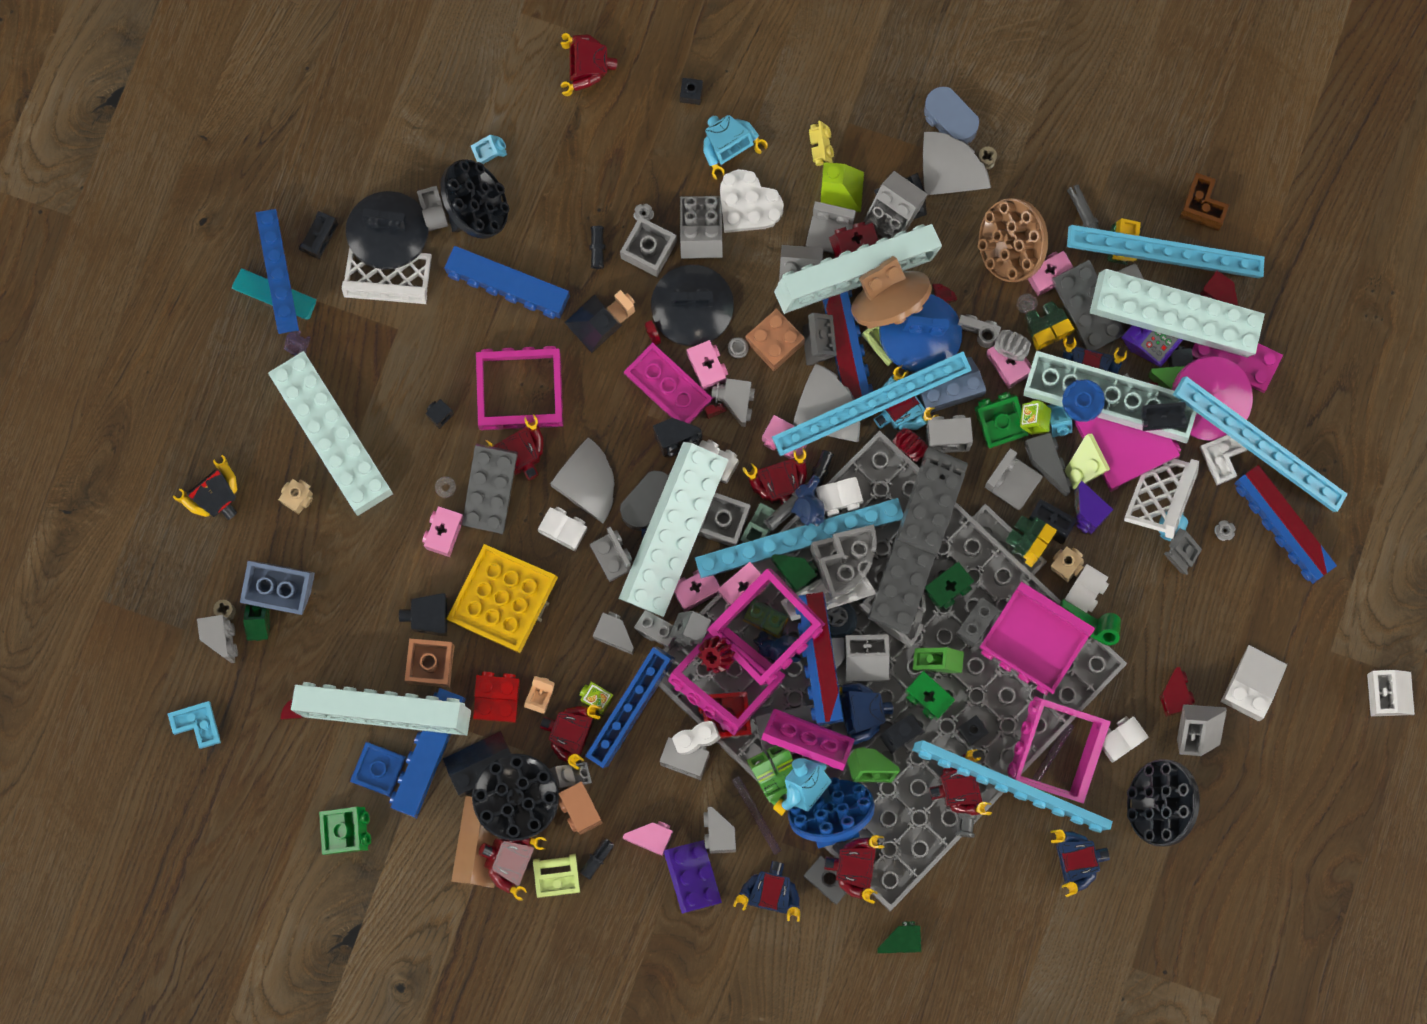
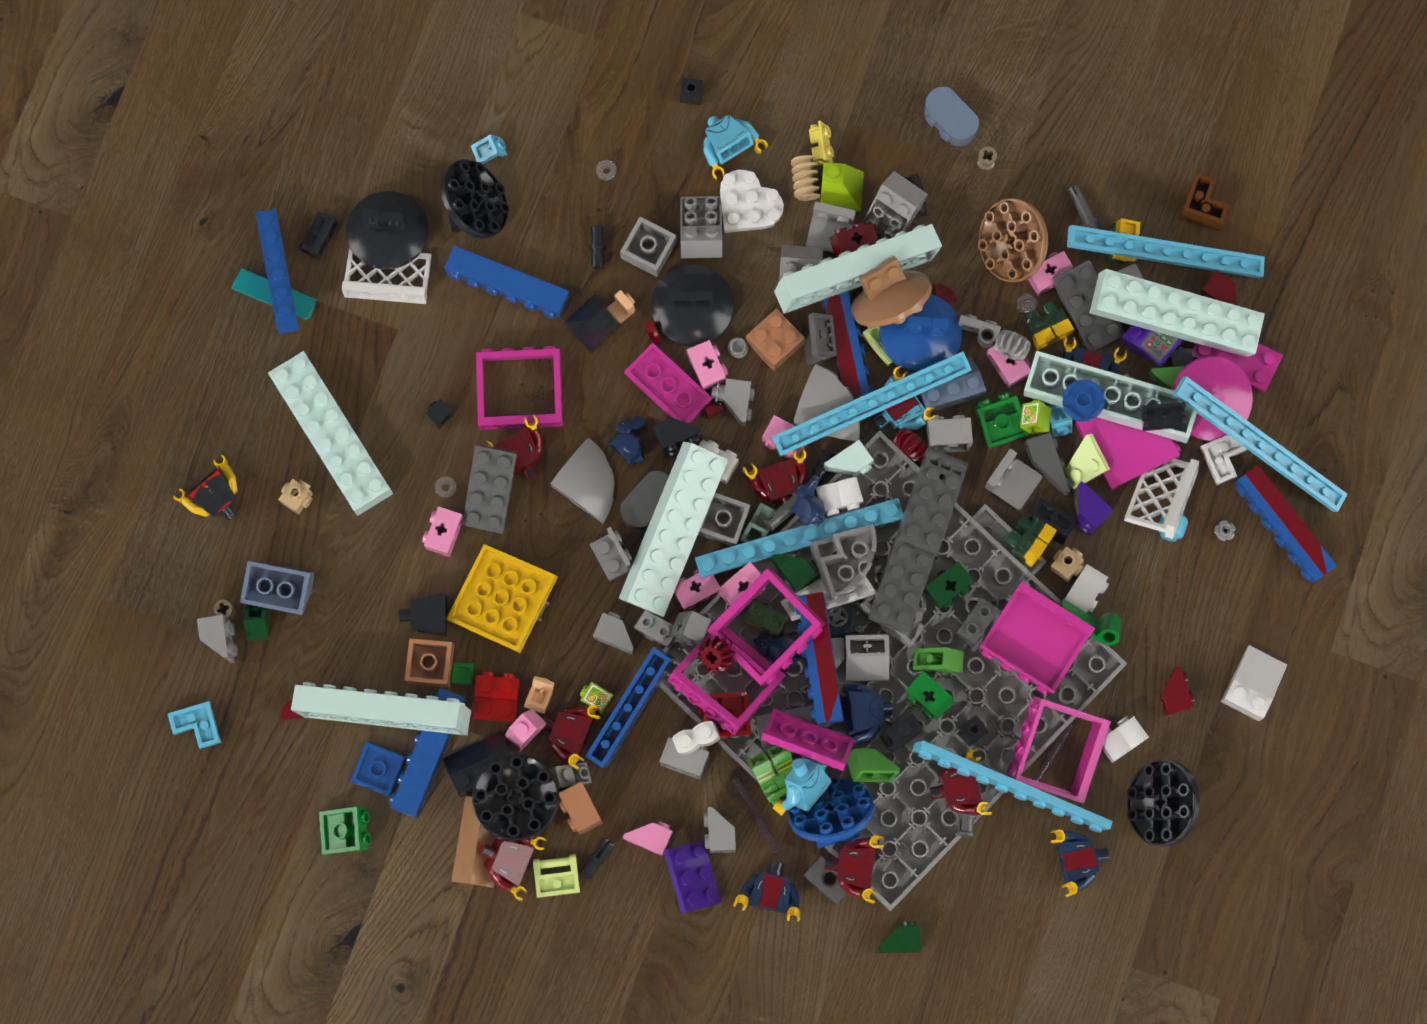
(295, 343): clear purple tile -> none
(432, 208): light grey plate -> none
(462, 673): none -> green tile
(524, 729): none -> bright pink slope
(563, 528): white brick -> none
(587, 62): dark red torso -> none
(606, 164): none -> clear plate
(626, 441): none -> dark blue animal
(643, 208): light grey plate -> none
(803, 178): none -> tan piece
(851, 461): none -> light aqua slope
(951, 165): light grey brick -> none
(1183, 551): dark grey plate -> none
(1200, 729): light grey slope -> none
(1390, 693): white slope -> none

